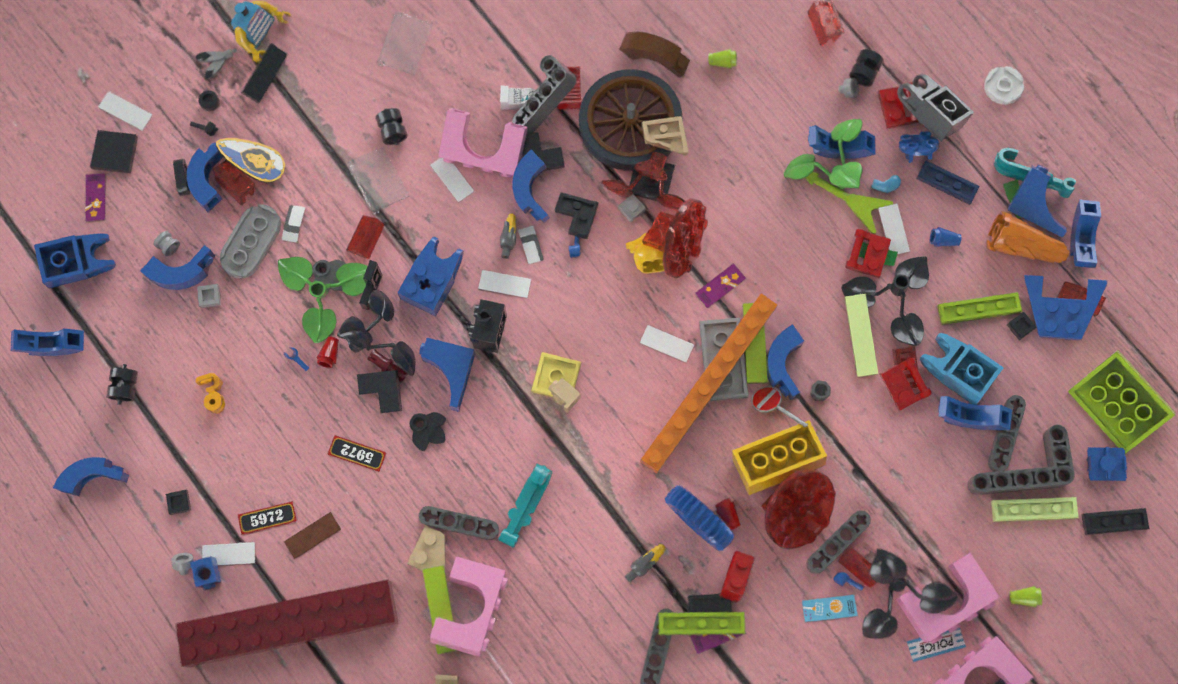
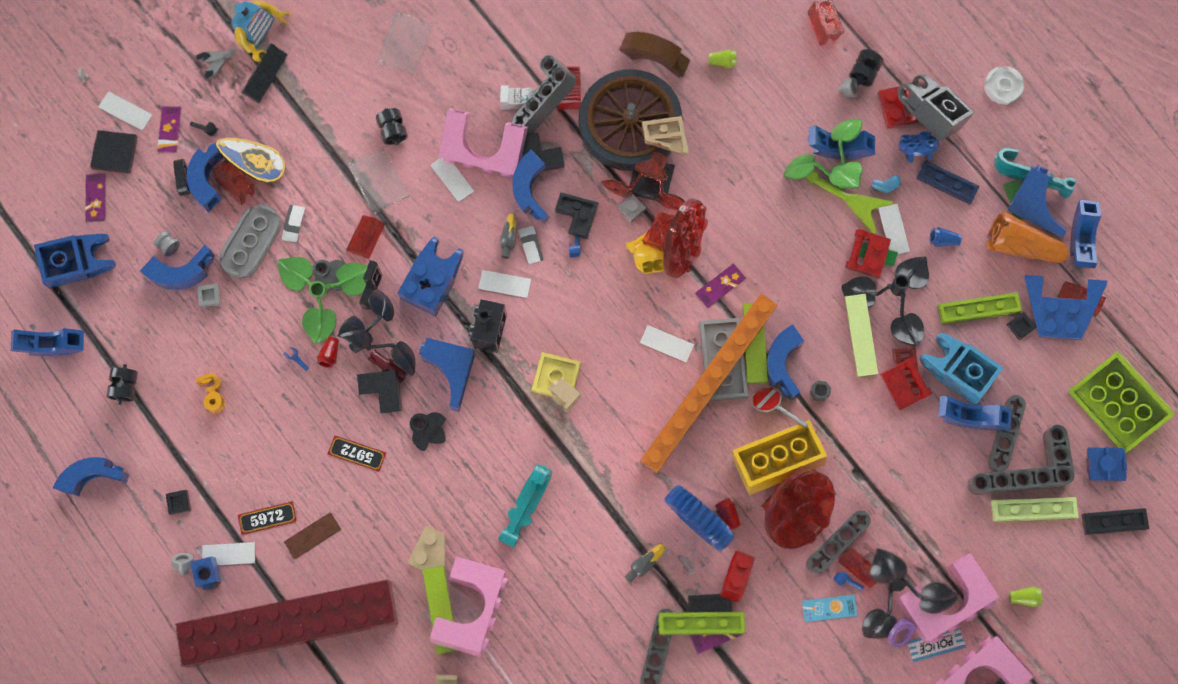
(169, 129): none -> magenta sticker
(208, 100): black tile -> none
(459, 521): dark grey beam -> none
(902, 624): none -> medium lavender piece

